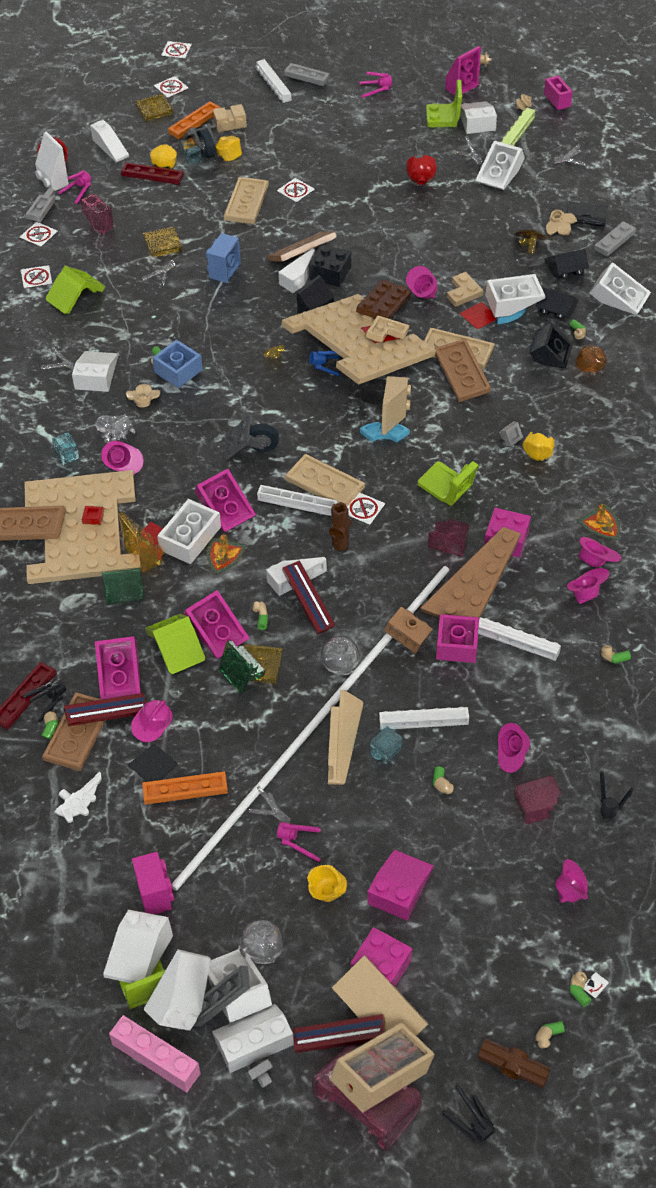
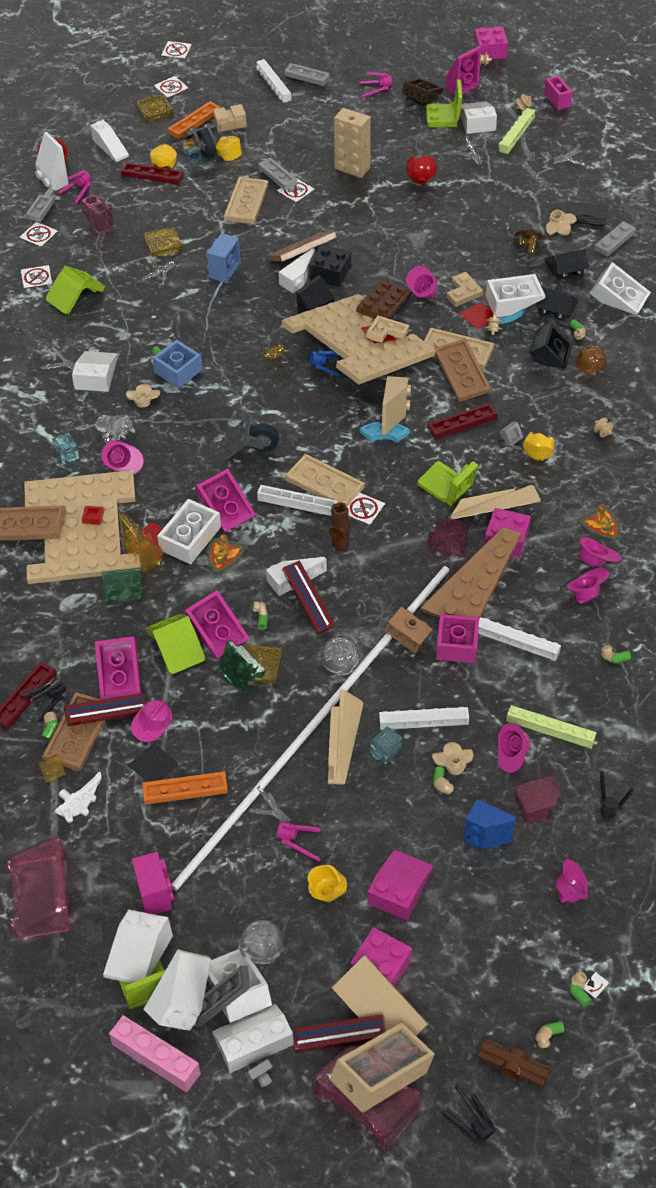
(39, 890): none -> clear pink windscreen
(51, 768): none -> clear yellow plate
(277, 173): none -> light grey plate
(352, 142): none -> tan brick
(421, 90): none -> dark brown plate
(453, 758): none -> tan plate
(462, 421): none -> dark red tile
(488, 826): none -> blue slope
(491, 41): none -> dark pink brick
(493, 324): none -> tan wheel
(500, 165): white slope -> none
(502, 500): none -> tan wedge
(551, 726): none -> yellowish green piece
(603, 427): none -> tan wheel

